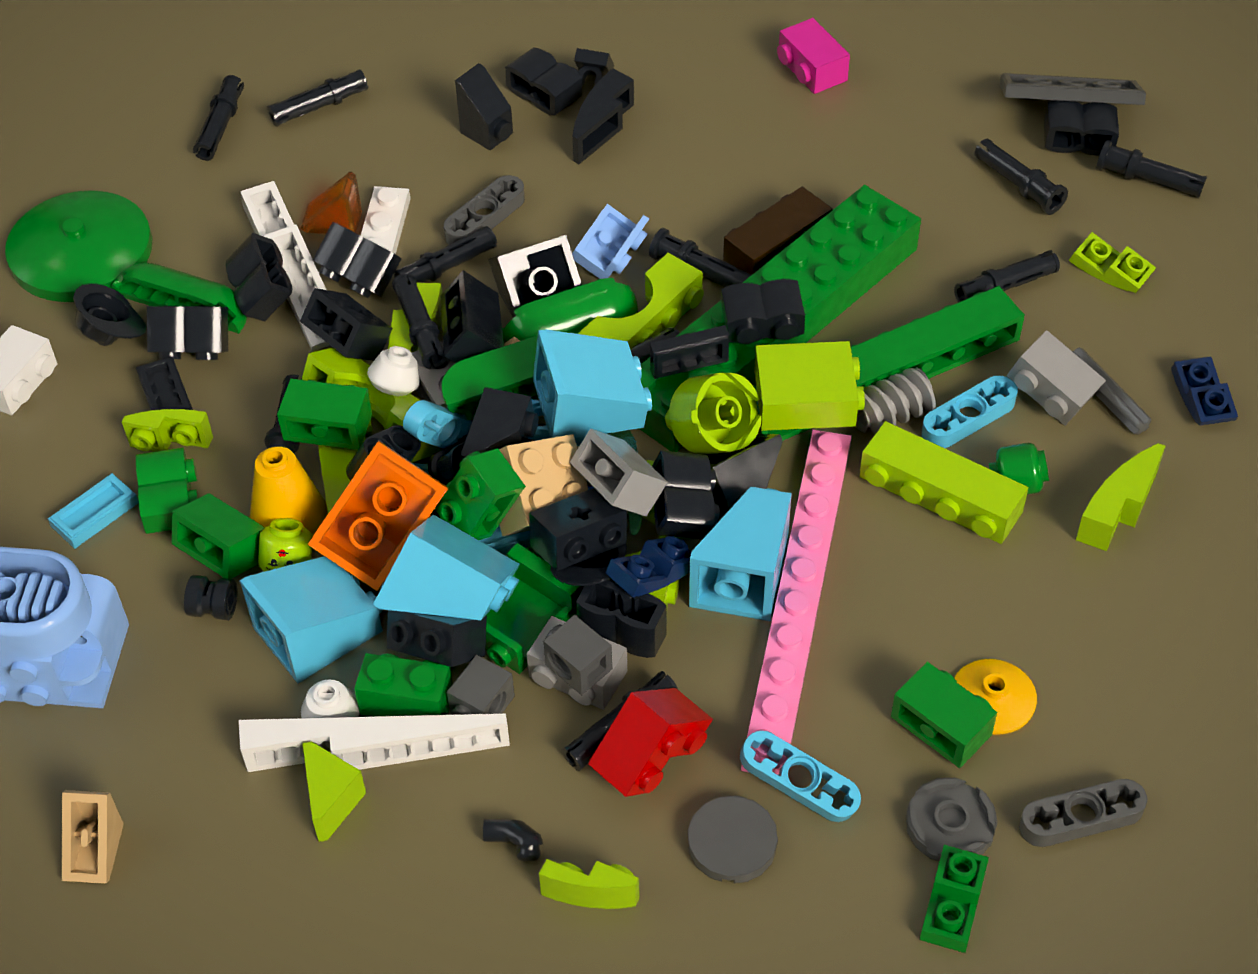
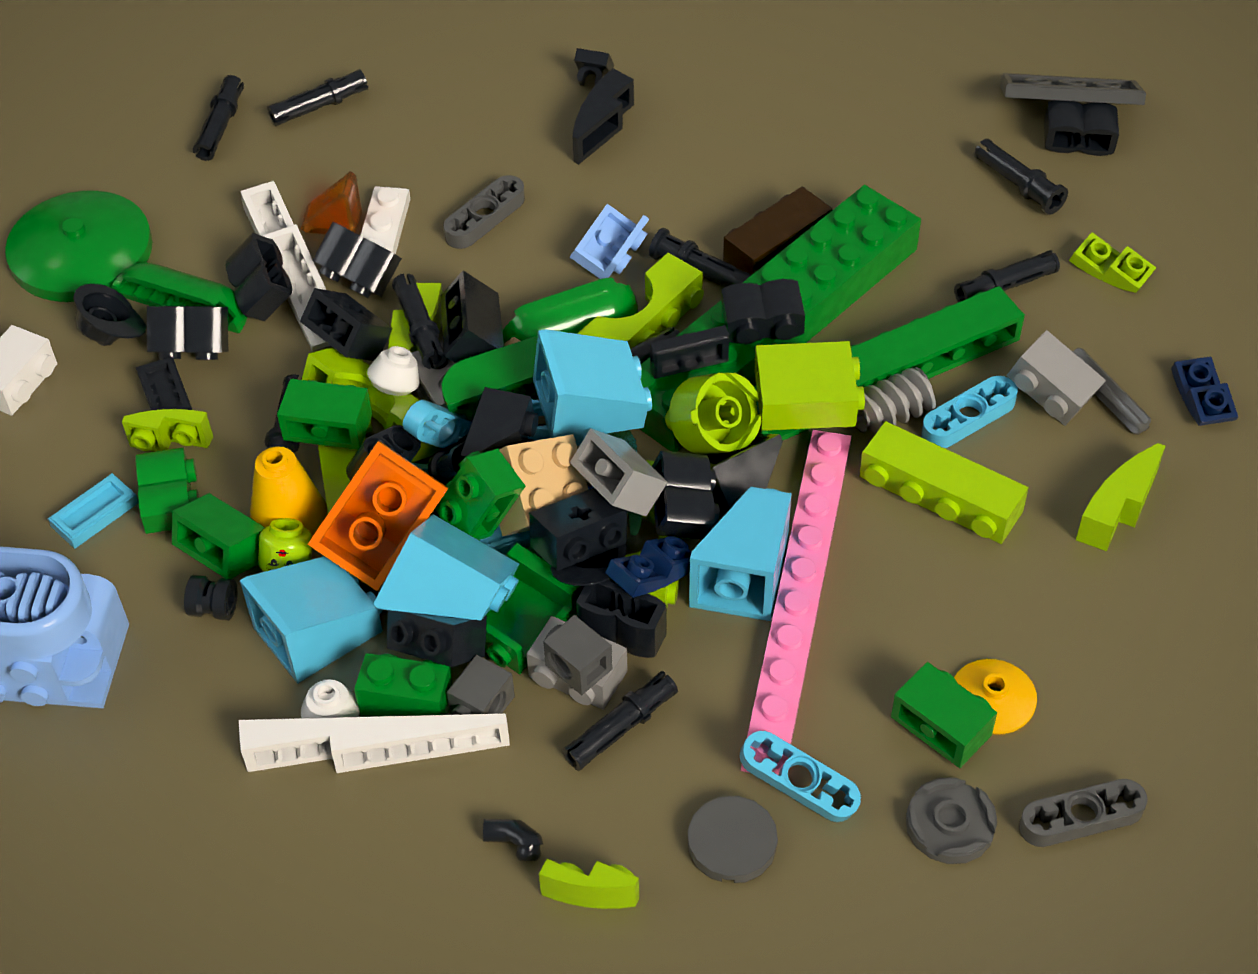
(89, 836): tan slope -> none
(333, 789): lime slope -> none
(434, 264): black pin -> none
(482, 108): black slope -> none
(535, 272): black slope -> none
(544, 81): black brick -> none
(645, 736): red brick -> none
(813, 55): dark pink brick -> none
(954, 898): green slope -> none
(1022, 464): green head -> none
(1133, 165): black pin -> none

